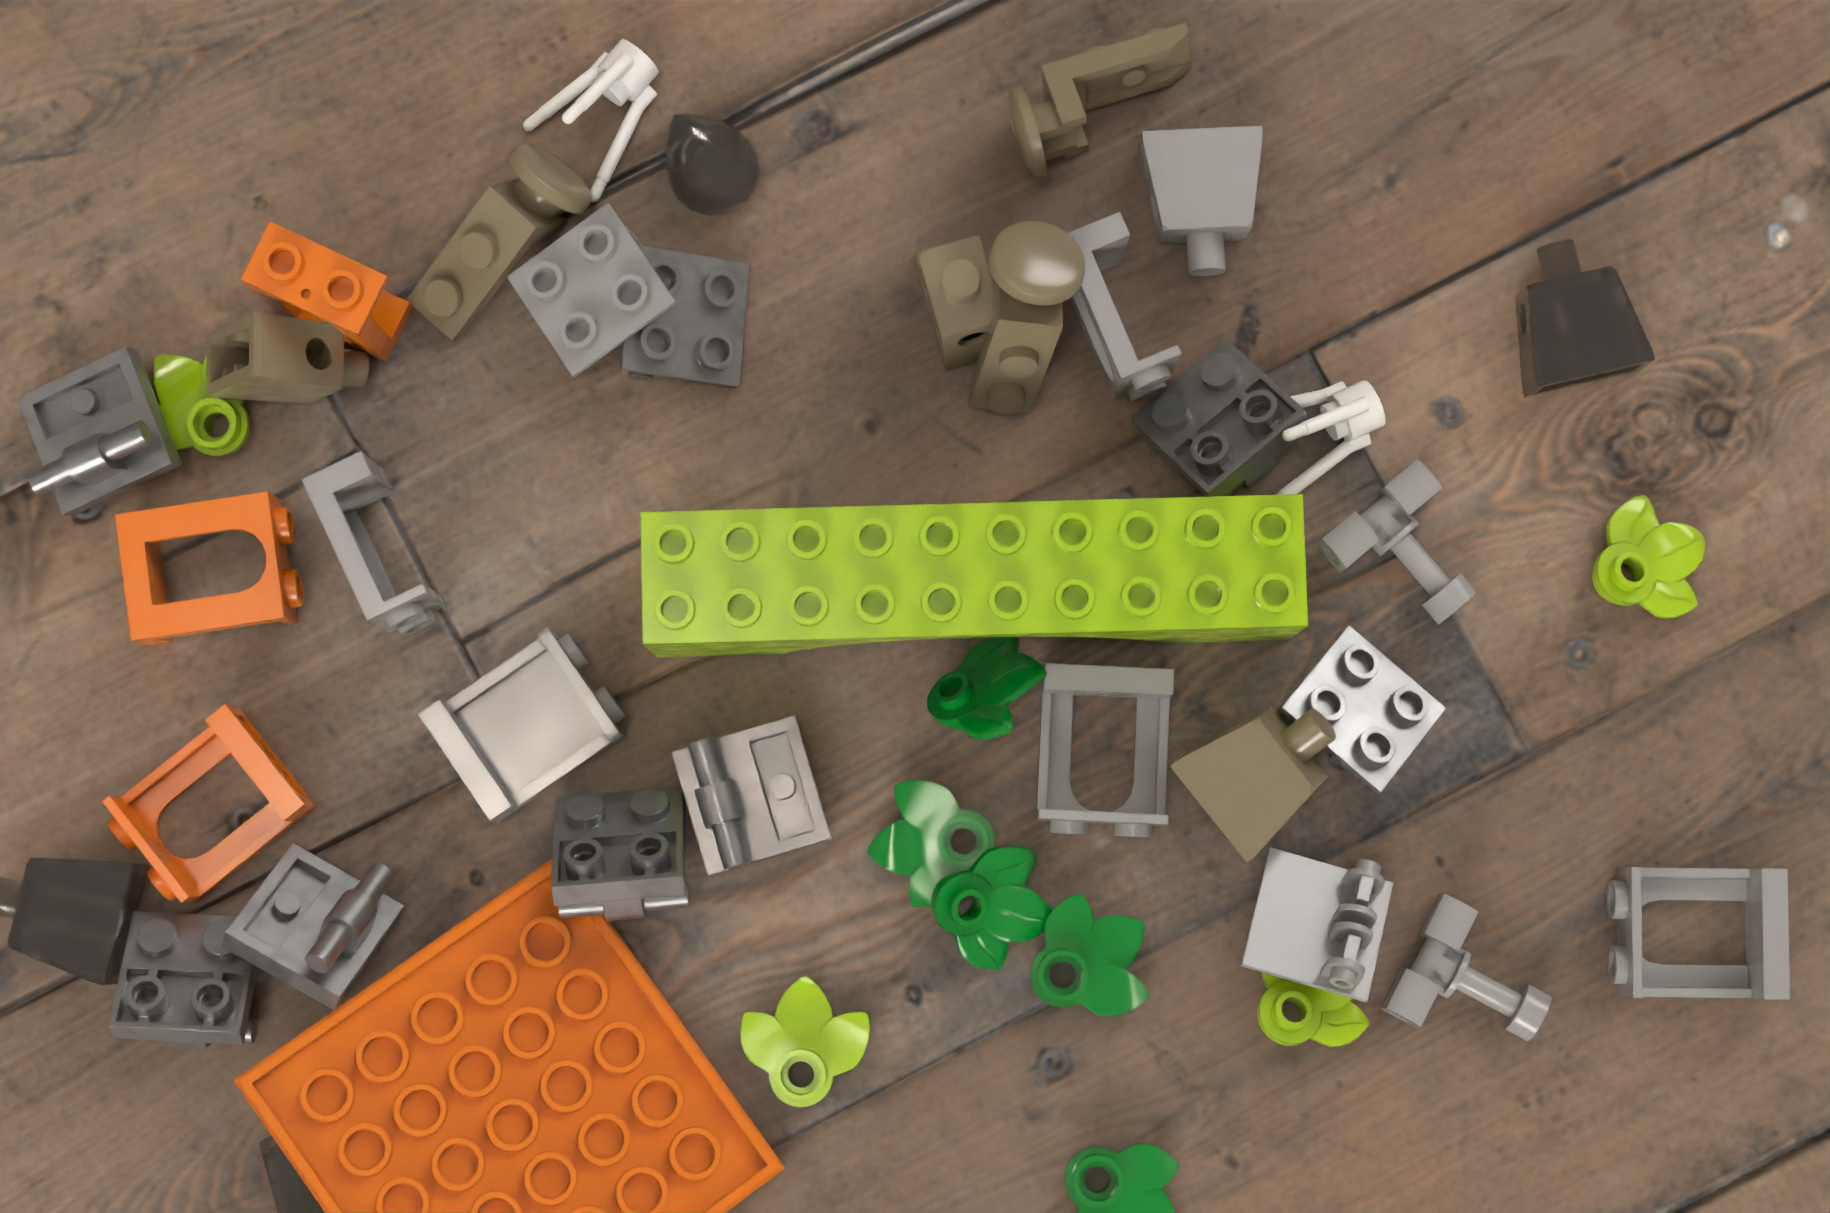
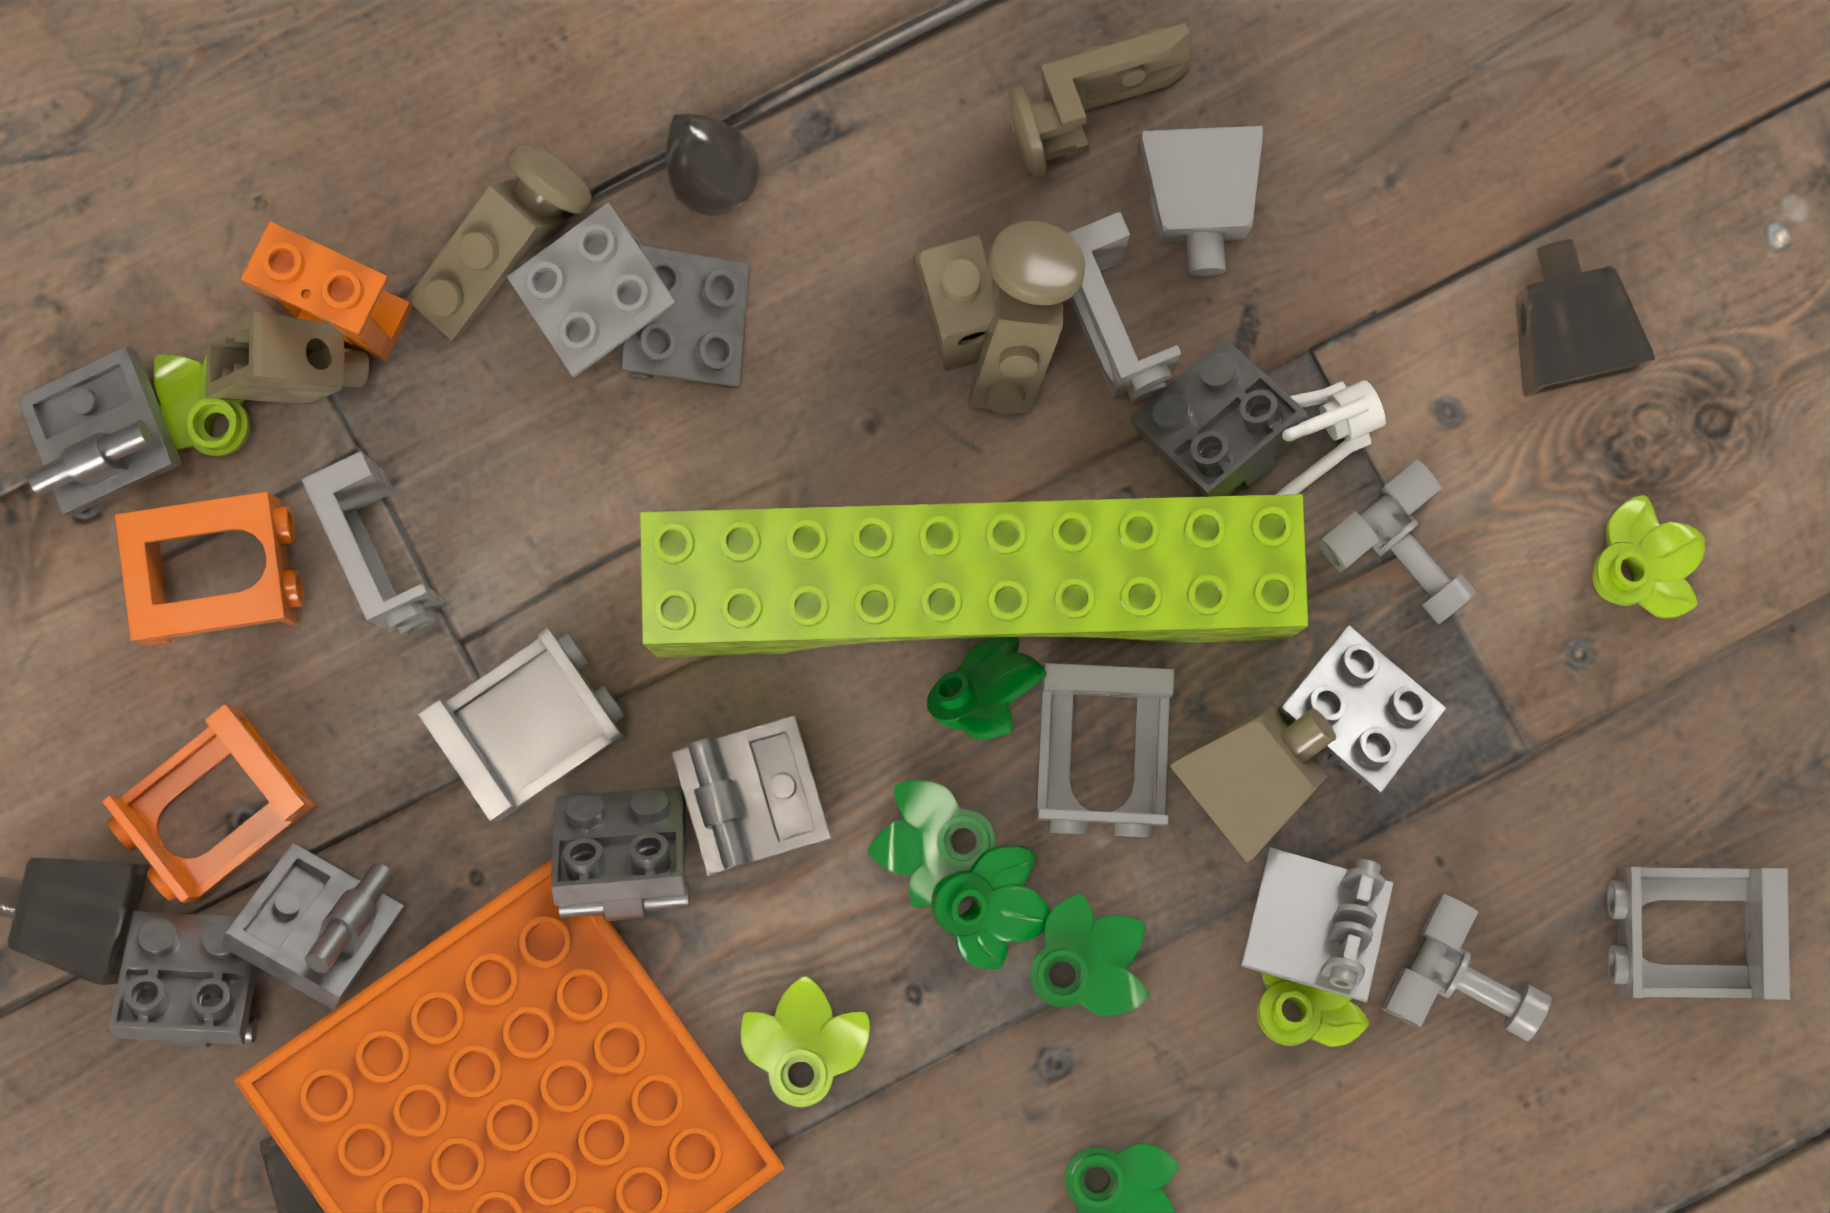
(619, 77): white plant -> none

